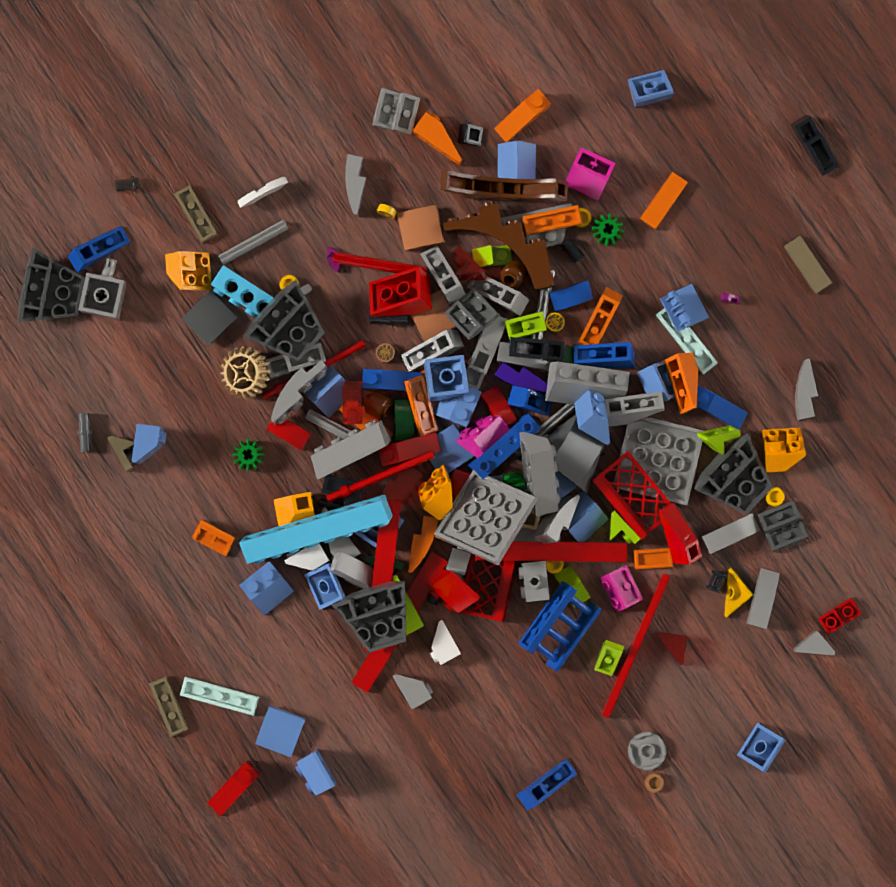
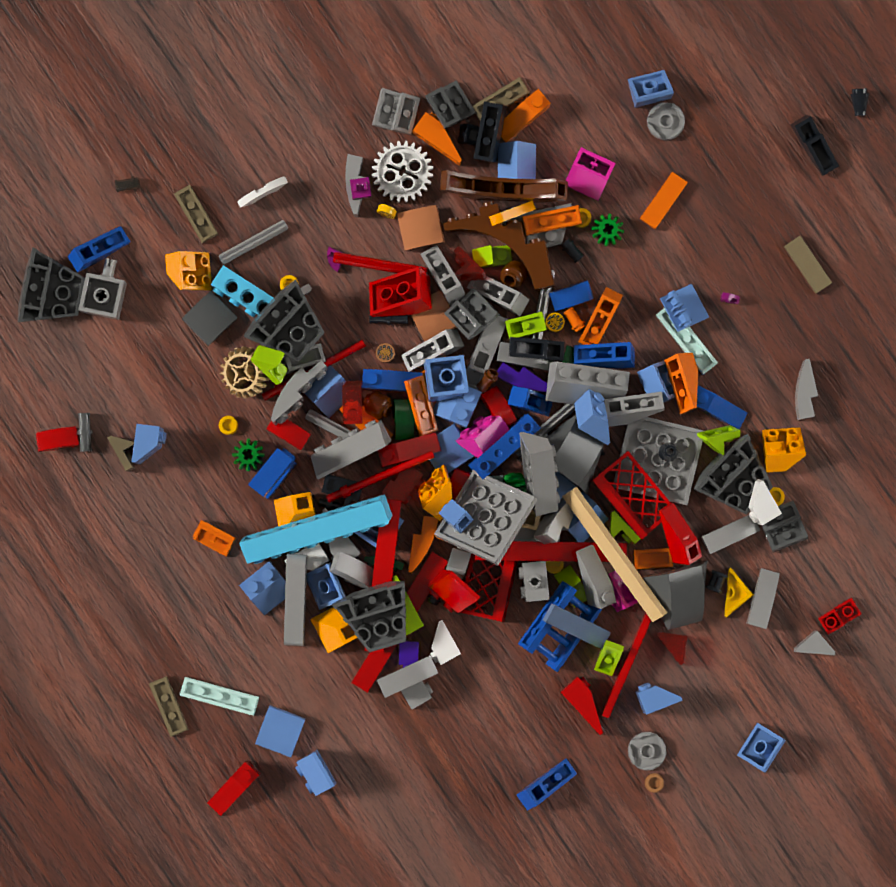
(57, 438): none -> red slope
(228, 425): none -> yellow tile
(269, 362): none -> lime slope
(273, 473): none -> blue arch
(295, 599): none -> light grey beam
(333, 629): none -> light orange slope
(360, 188): none -> magenta tile
(407, 676): none -> light grey slope
(408, 653): none -> dark purple brick
(409, 155): none -> white gear
(450, 104): none -> dark grey slope
(456, 516): none -> medium blue brick
(489, 377): none -> reddish brown pin
(490, 132): none -> black brick
(505, 96): none -> dark tan tile
(512, 213): none -> light orange beam
(574, 319): none -> orange pin
(576, 626): none -> sand blue tile
(582, 700): none -> red slope
(595, 579): none -> light grey slope
(614, 554): none -> tan tile
(655, 698): none -> medium blue slope
(663, 454): none -> black cone
(665, 121): none -> light grey tile
(680, 593): none -> dark grey wedge
(762, 504): none -> white slope
(859, 100): none -> black cone

